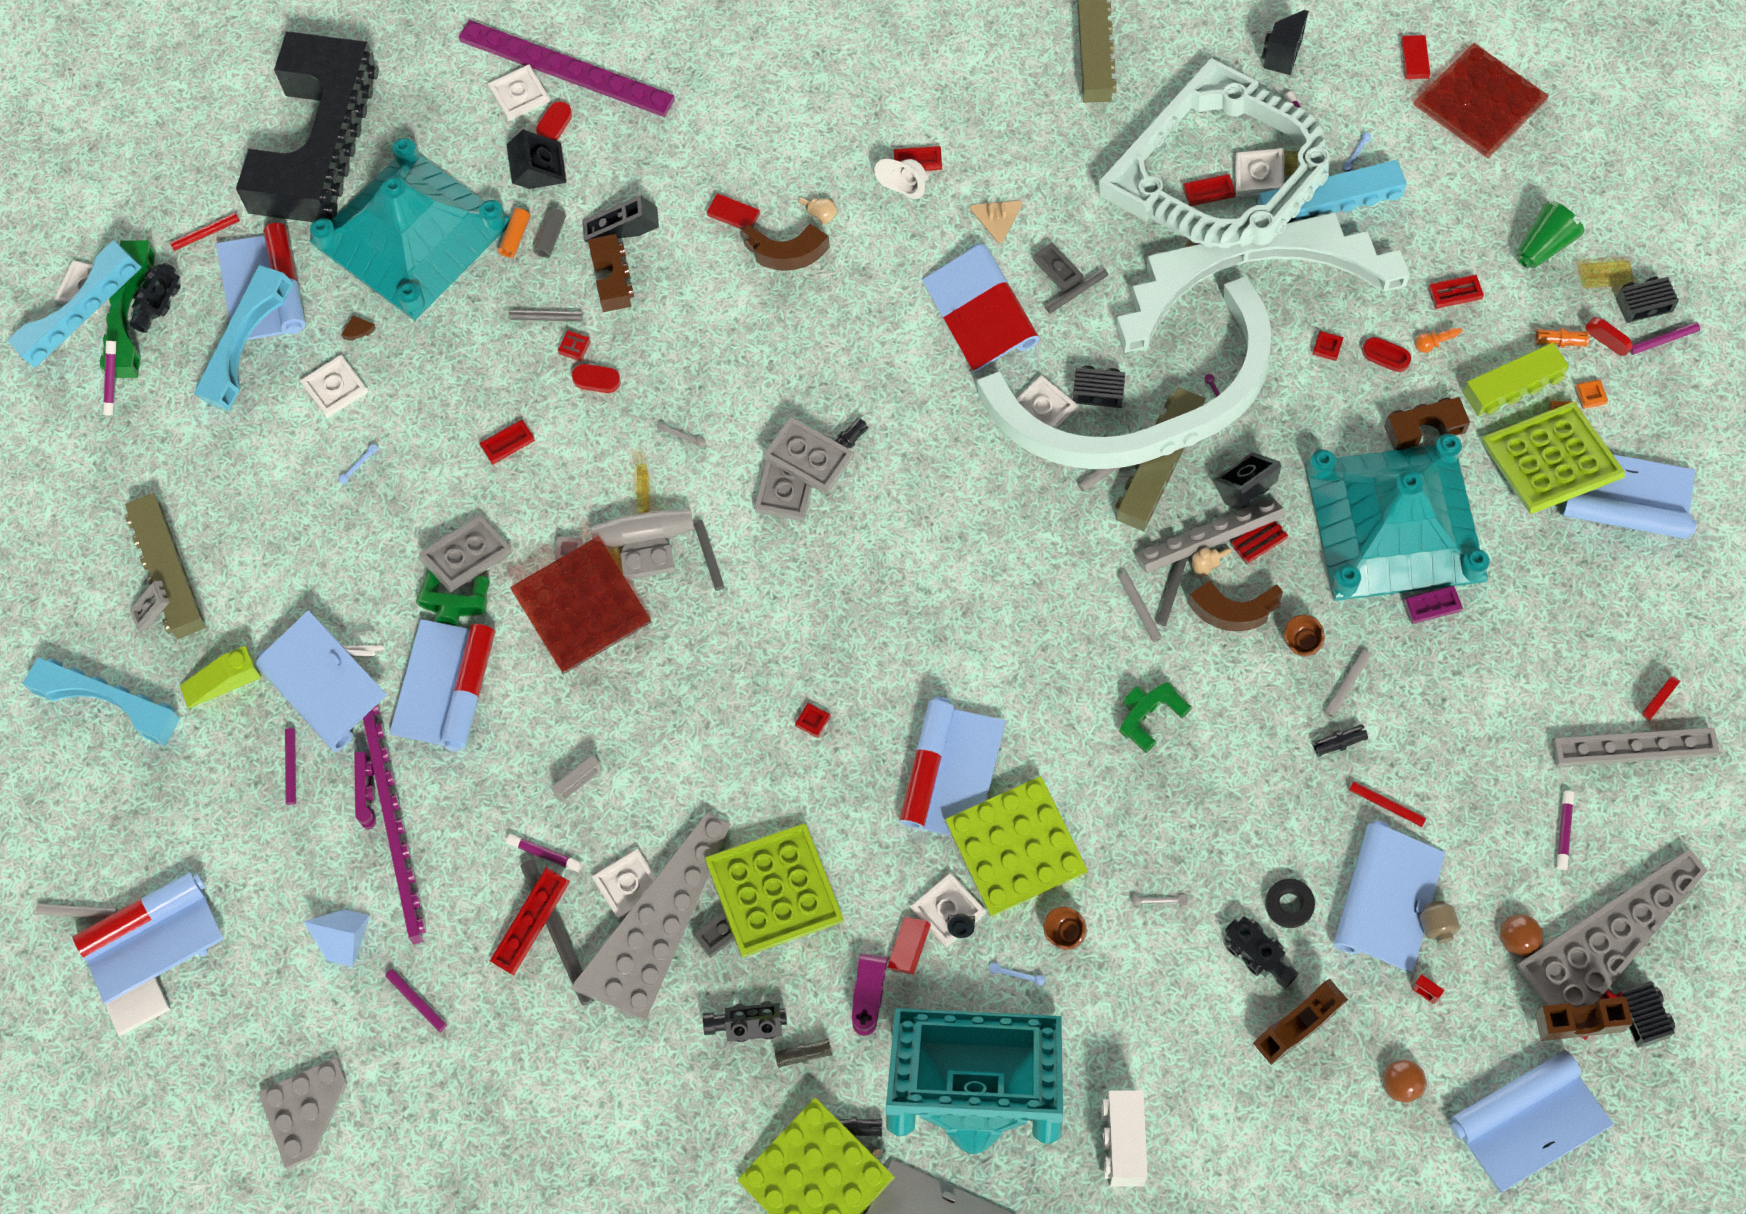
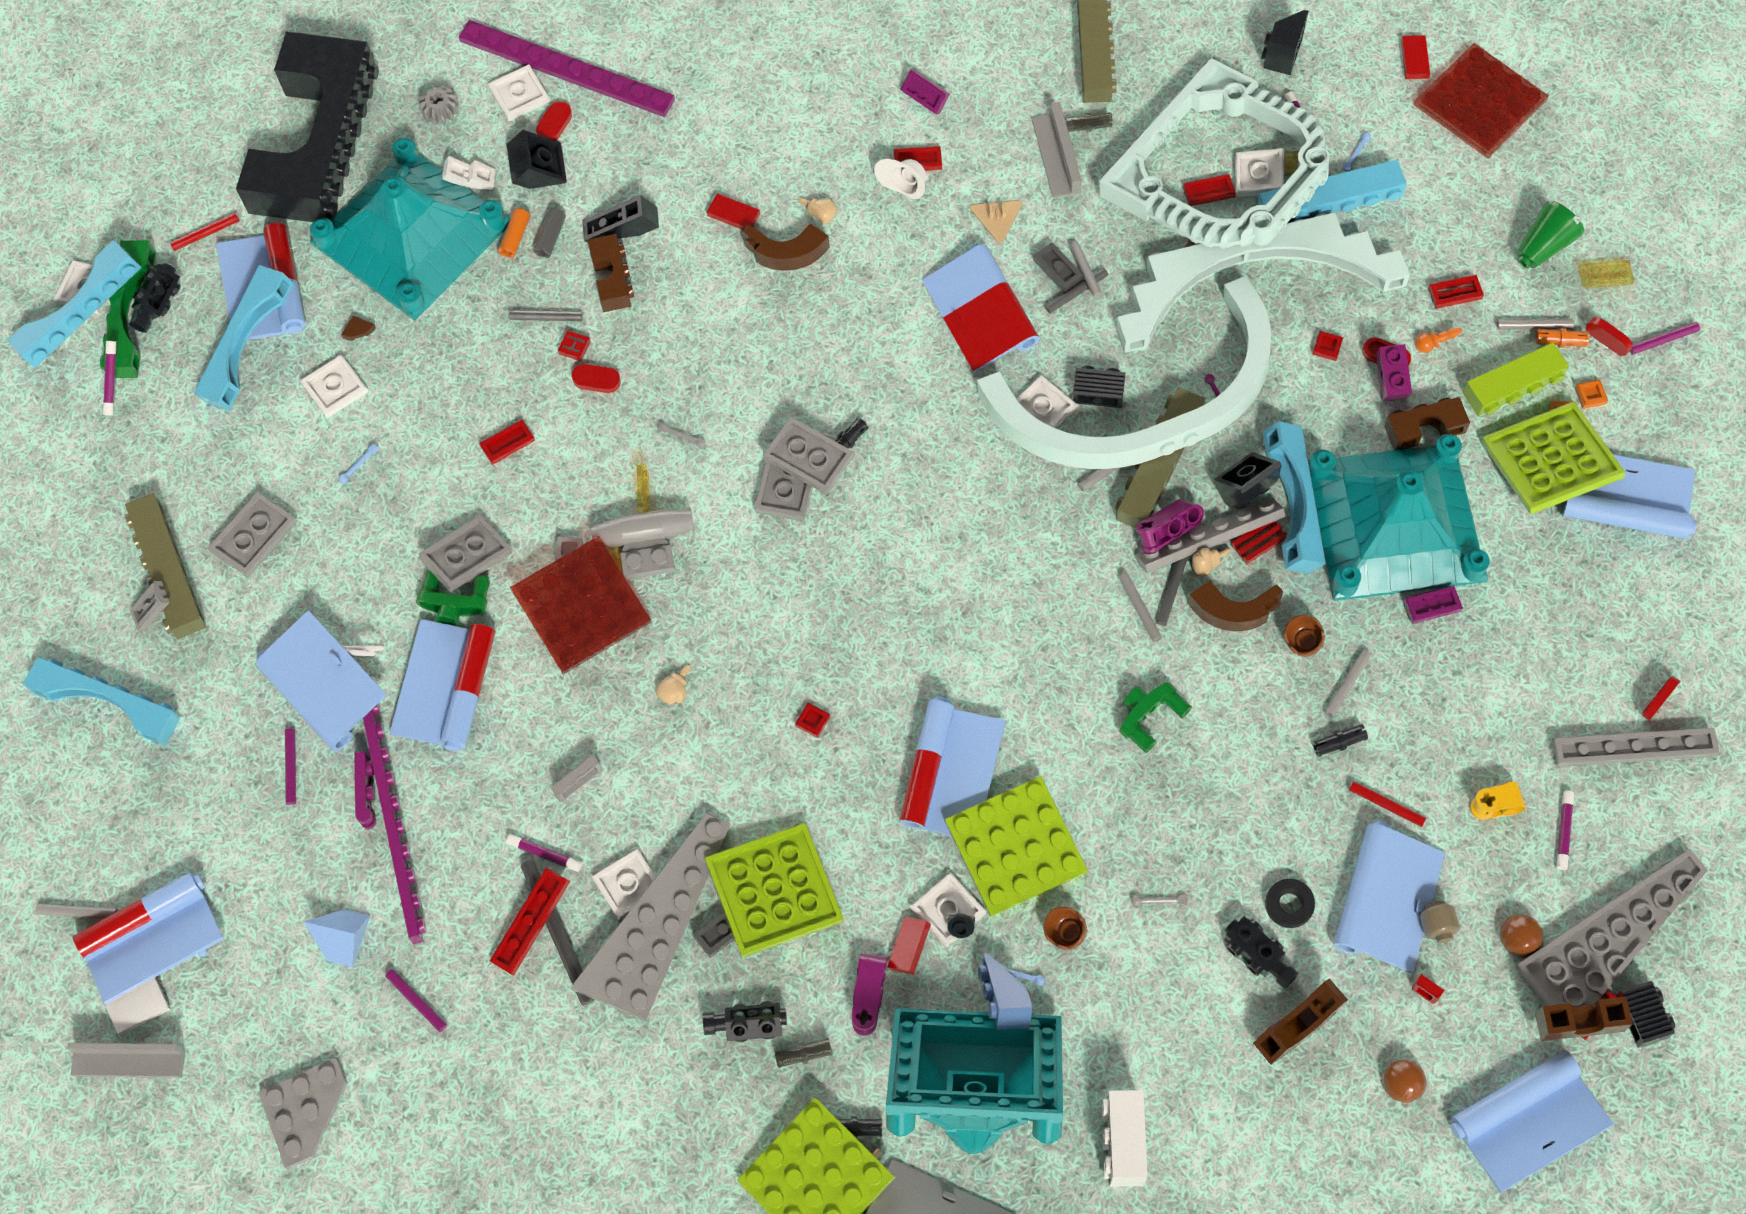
(127, 1060): none -> light grey panel
(220, 677): lime slope -> none
(252, 534): none -> light grey plate
(438, 105): none -> light grey gear
(472, 176): none -> white slope
(672, 688): none -> tan piece
(709, 555): dark grey bar -> none
(925, 91): none -> magenta plate
(1007, 997): none -> medium blue slope
(1057, 152): none -> light grey panel
(1085, 269): none -> light grey bar
(1089, 122): none -> clear smoke pin
(1168, 524): none -> magenta piece
(1303, 542): none -> medium azure arch
(1393, 372): none -> magenta brick
(1502, 801): none -> yellow piece
(1535, 323): none -> light grey piece
(1647, 299): black brick -> none

